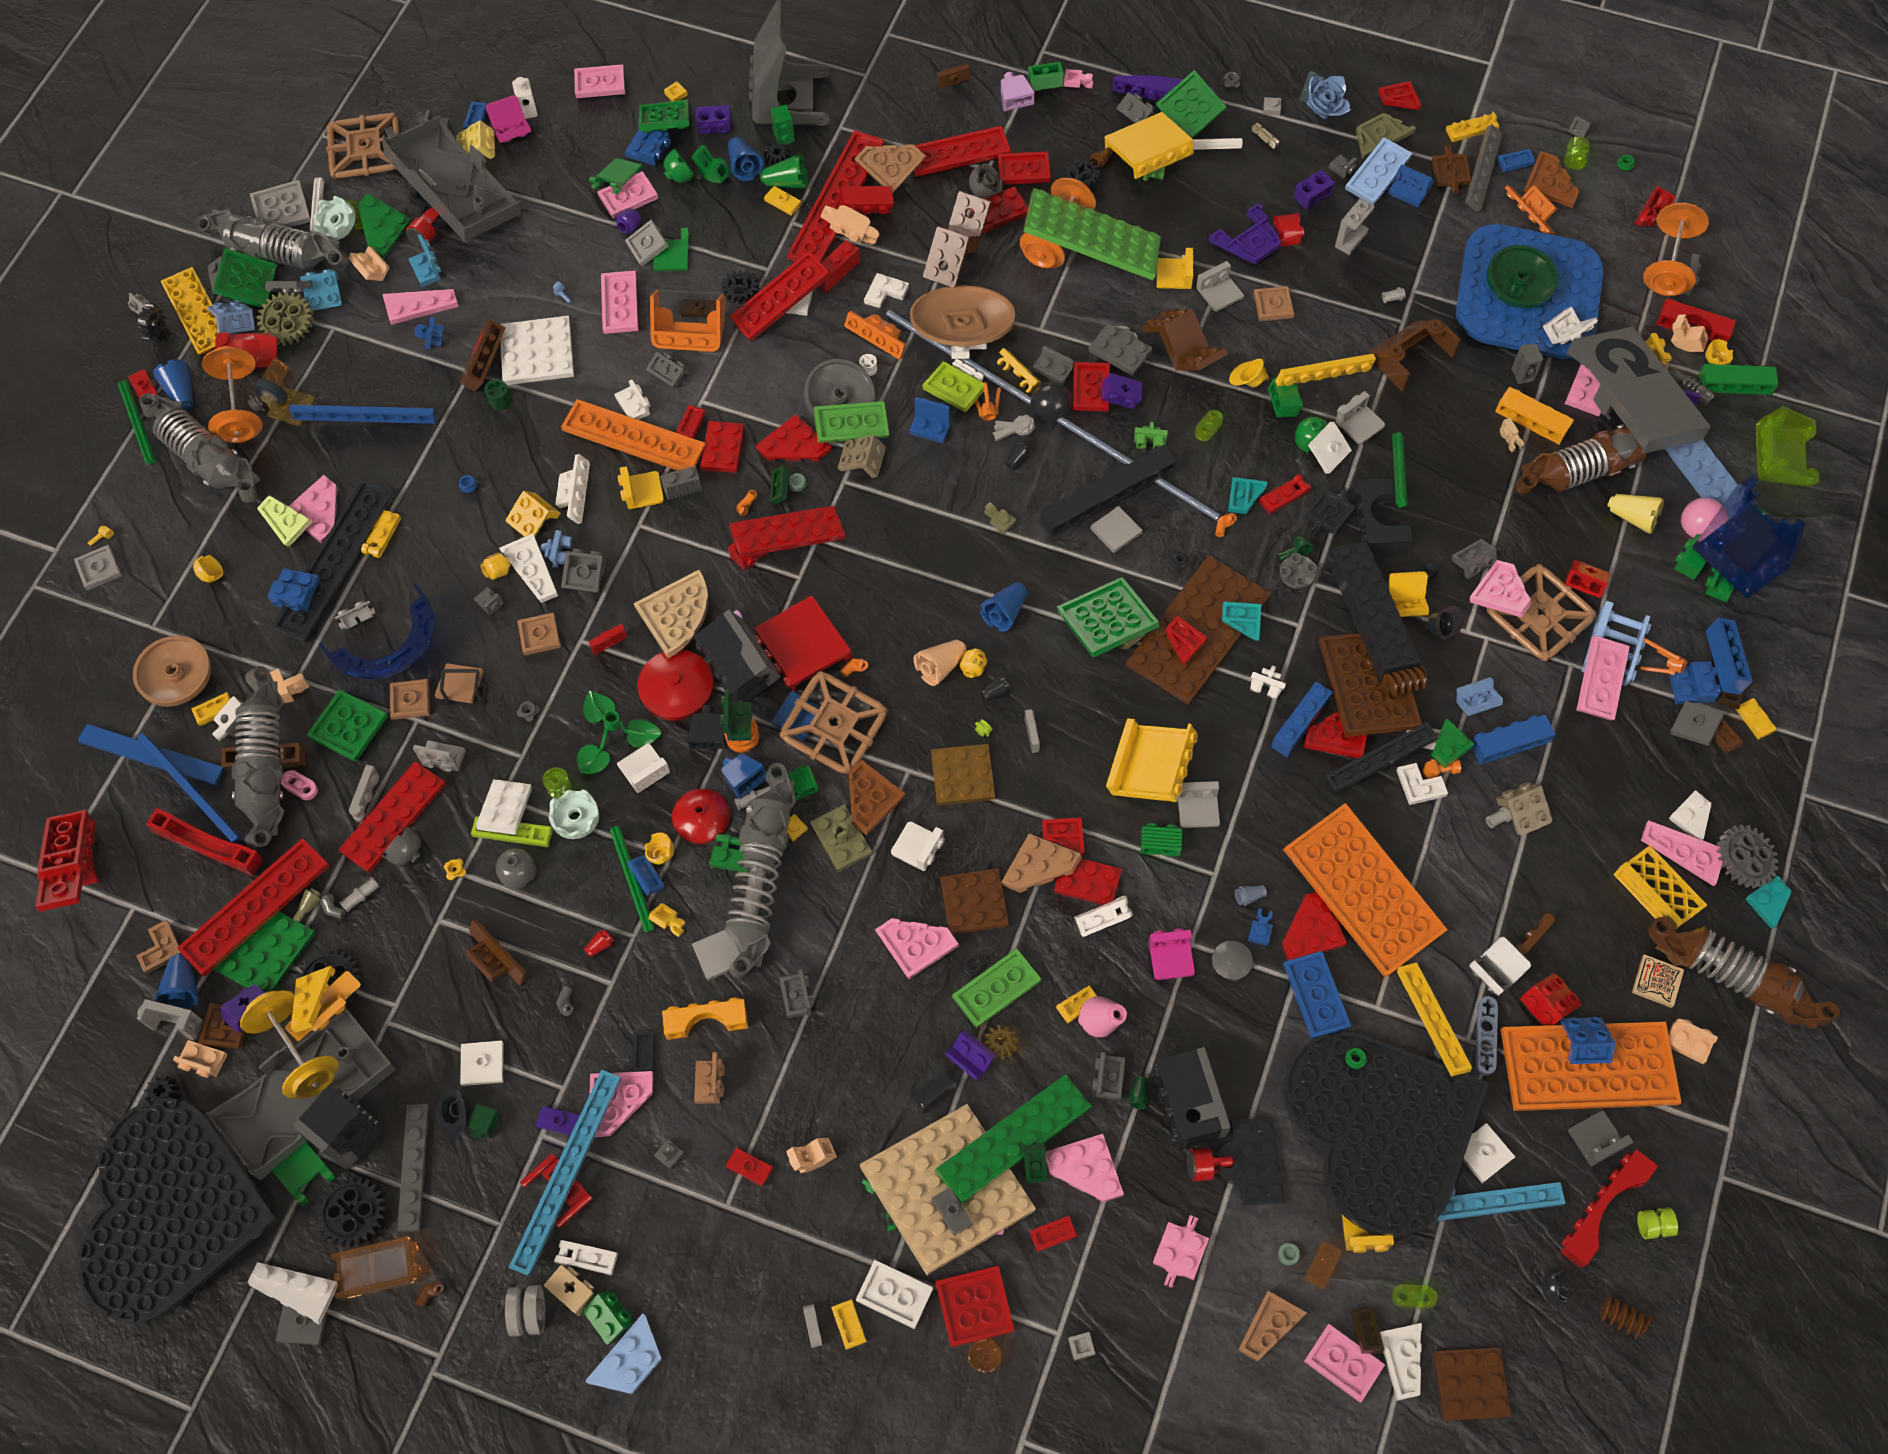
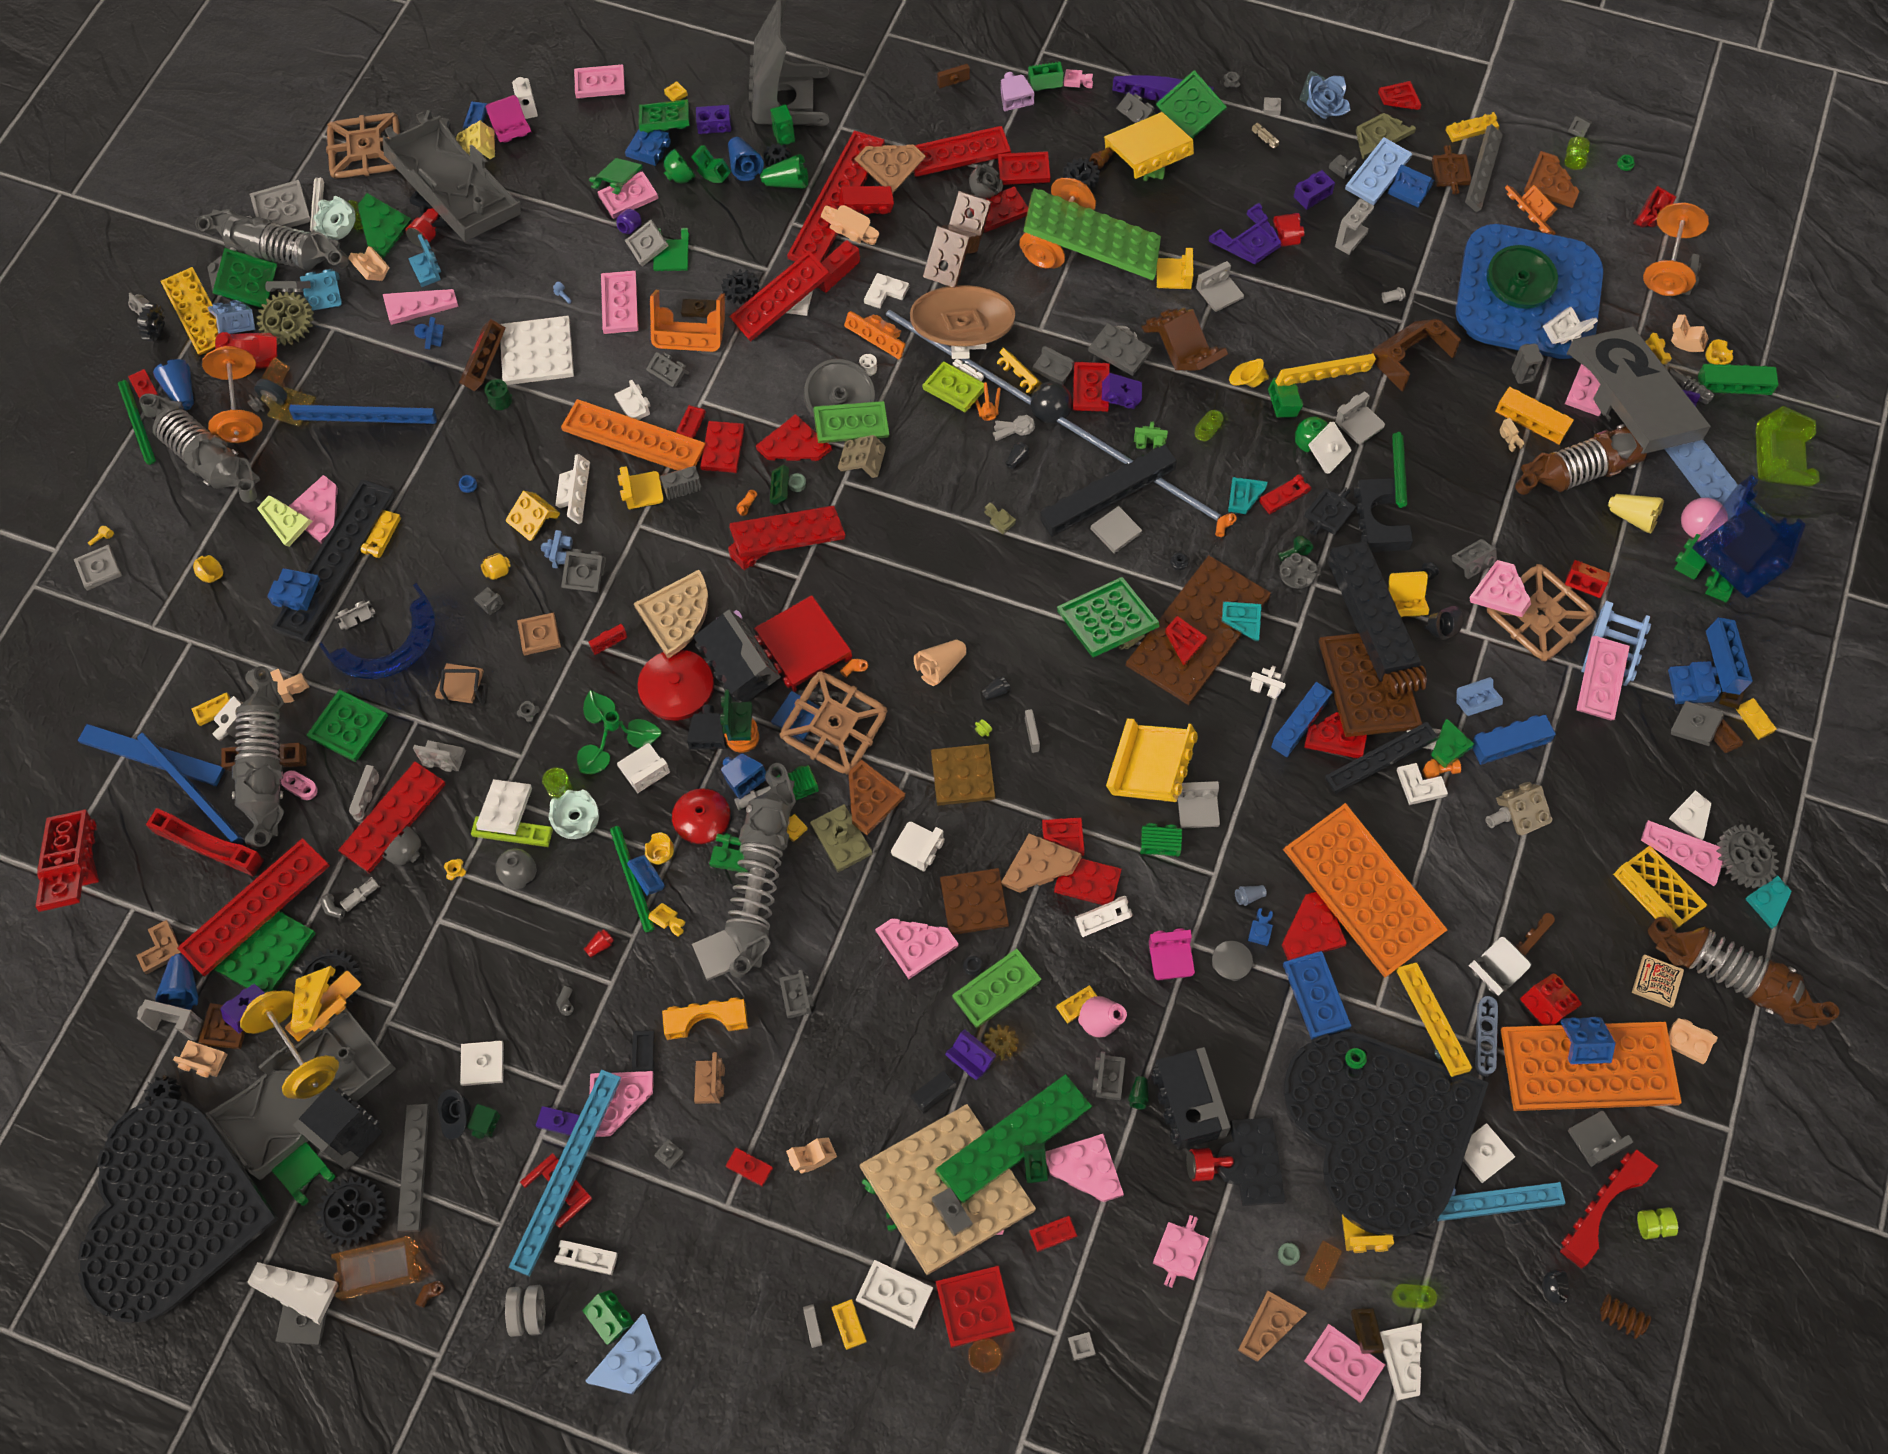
(172, 671): medium nougat dish -> none
(308, 902): olive cone -> none
(409, 699): medium nougat tile -> none
(492, 957): reddish brown bracket -> none
(530, 565): white wing -> none
(558, 1285): tan brick -> none
(782, 200): yellow plate -> none
(930, 420): blue bracket -> none
(973, 663): yellow head -> none
(1004, 606): blue cone -> none
(1228, 143): white axle -> none
(1273, 303): medium nougat tile -> none
(1471, 1384): reddish brown plate -> none
(1516, 160): blue plate -> none
(1675, 662): orange plant -> none
(1715, 325): red arch -> none

